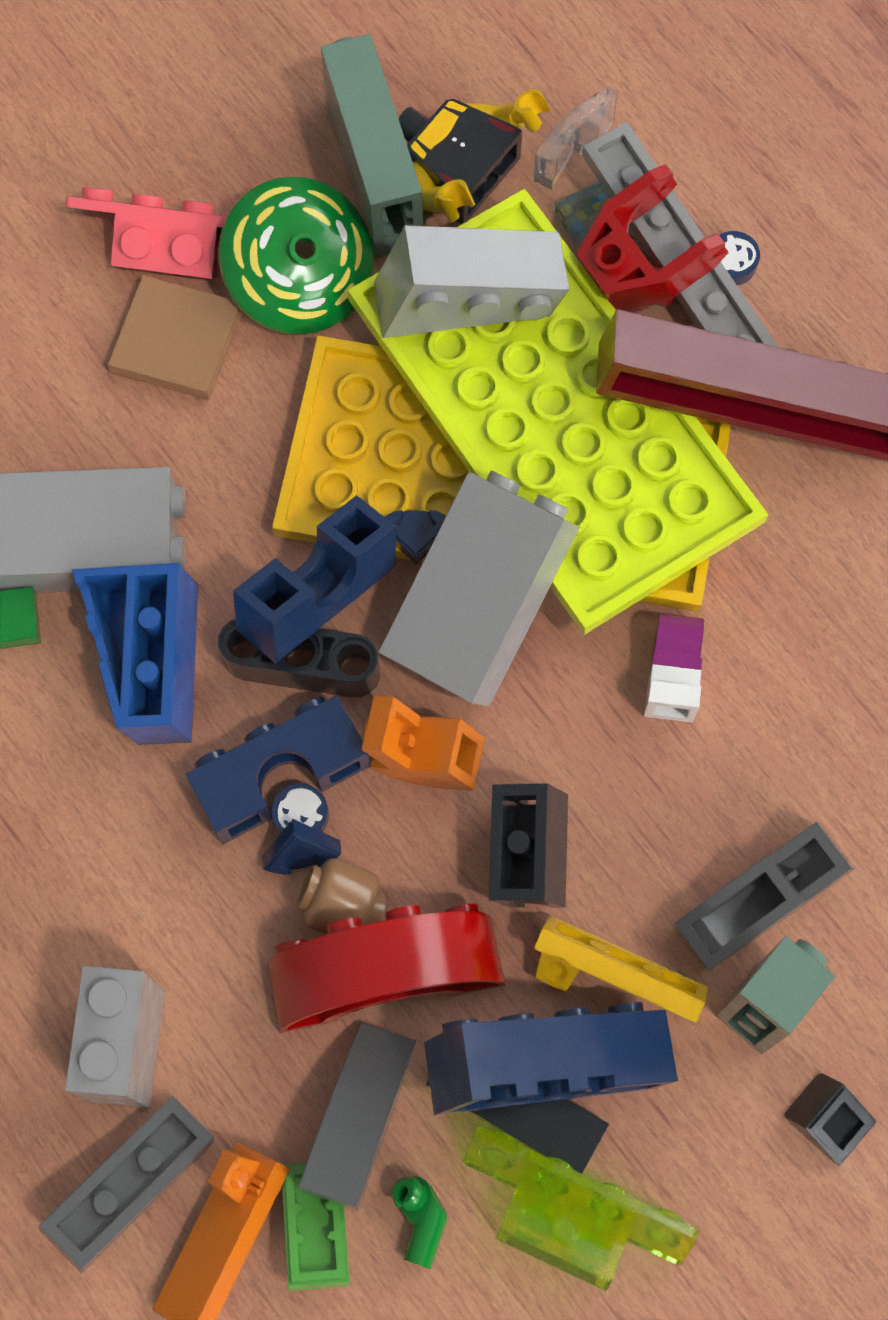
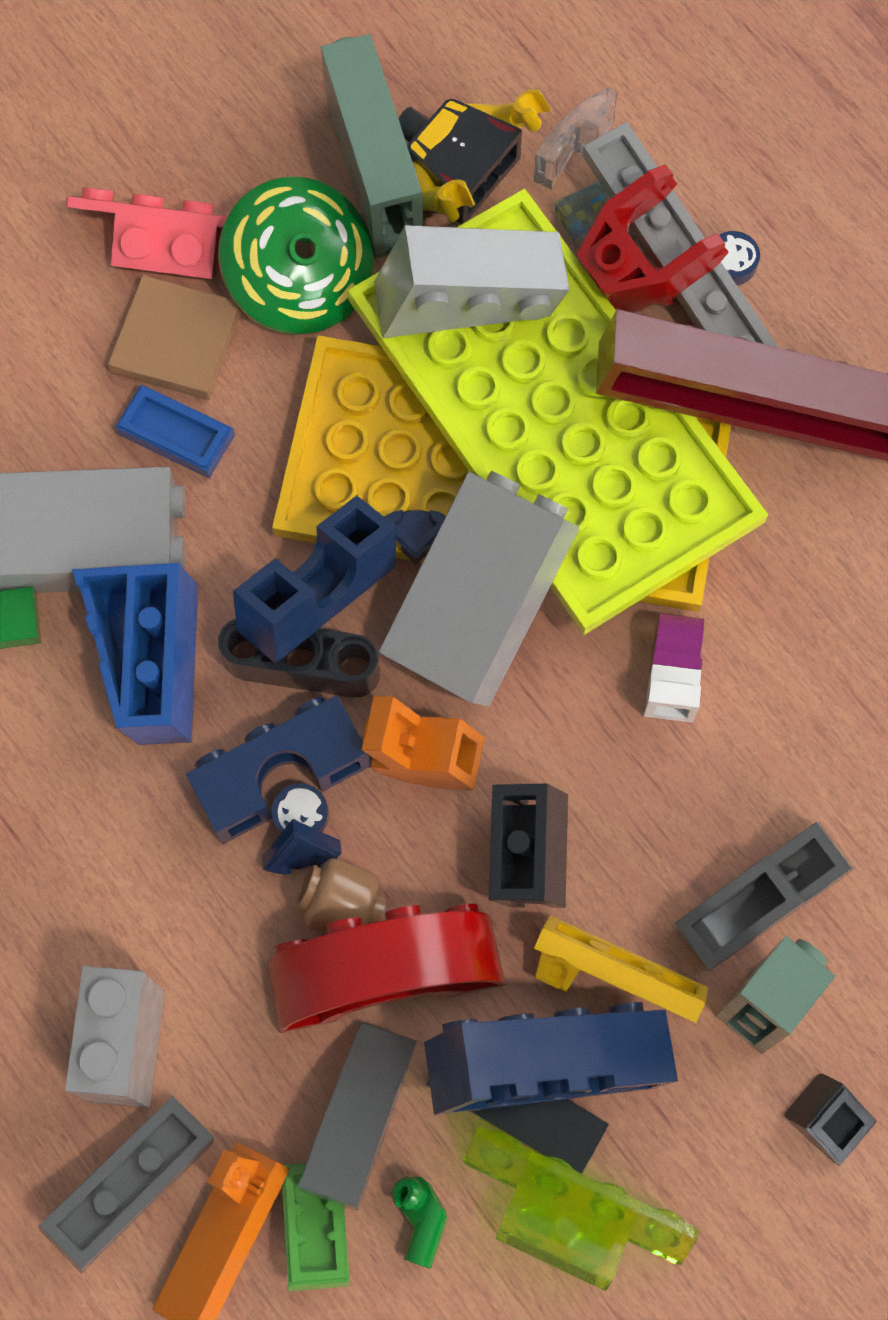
(175, 431): none -> blue tile

